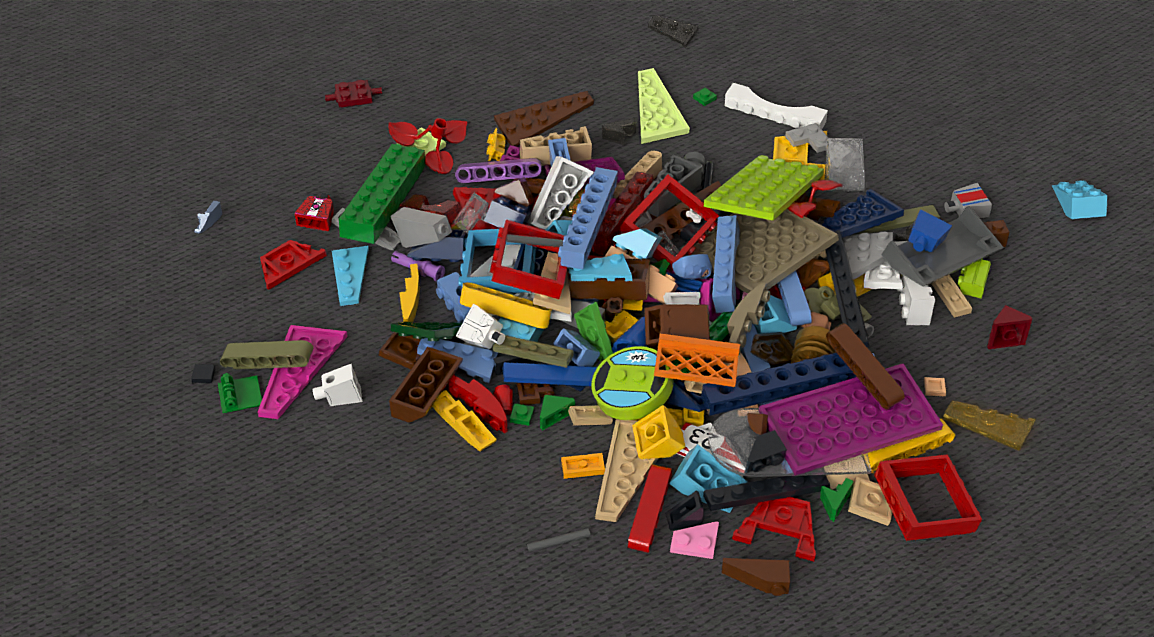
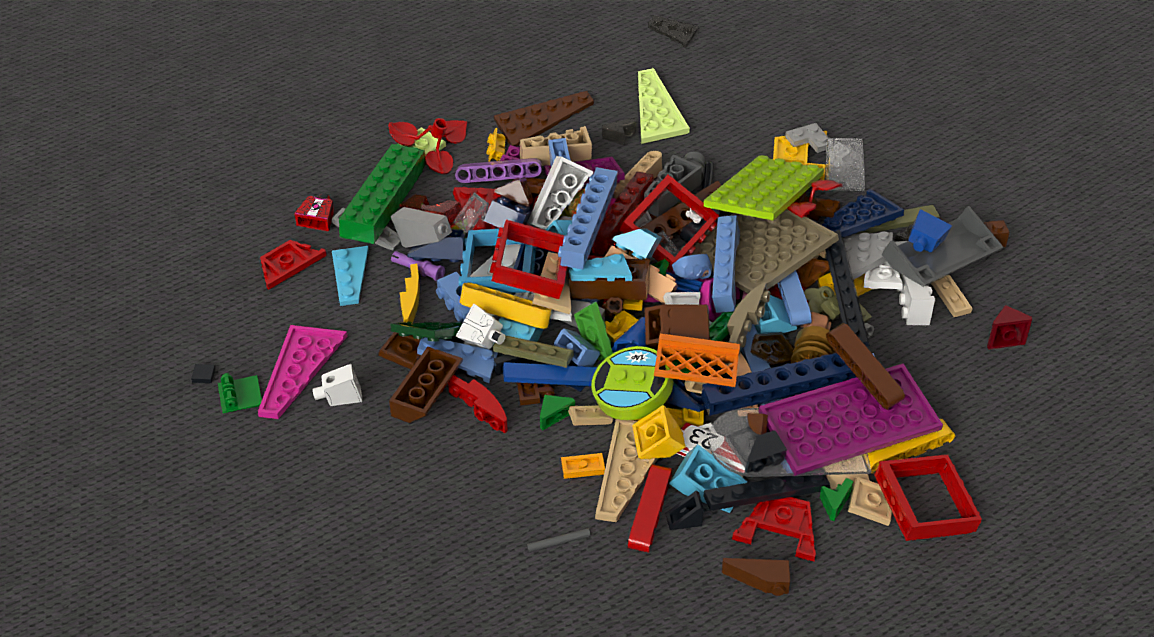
(210, 217): sand blue slope -> none
(267, 354): olive beam -> none
(353, 93): dark red plate -> none
(463, 421): yellow slope -> none
(504, 395): red cone -> none
(522, 414): green plate -> none
(534, 240): dark grey bar -> none
(696, 540): bright pink wing -> none
(704, 96): green plate -> none
(743, 99): white arch -> none
(934, 386): light nougat tile -> none
(969, 196): light grey torso -> none
(974, 278): lime brick -> none
(998, 427): clear yellow wing -> none
(1081, 200): medium azure slope -> none

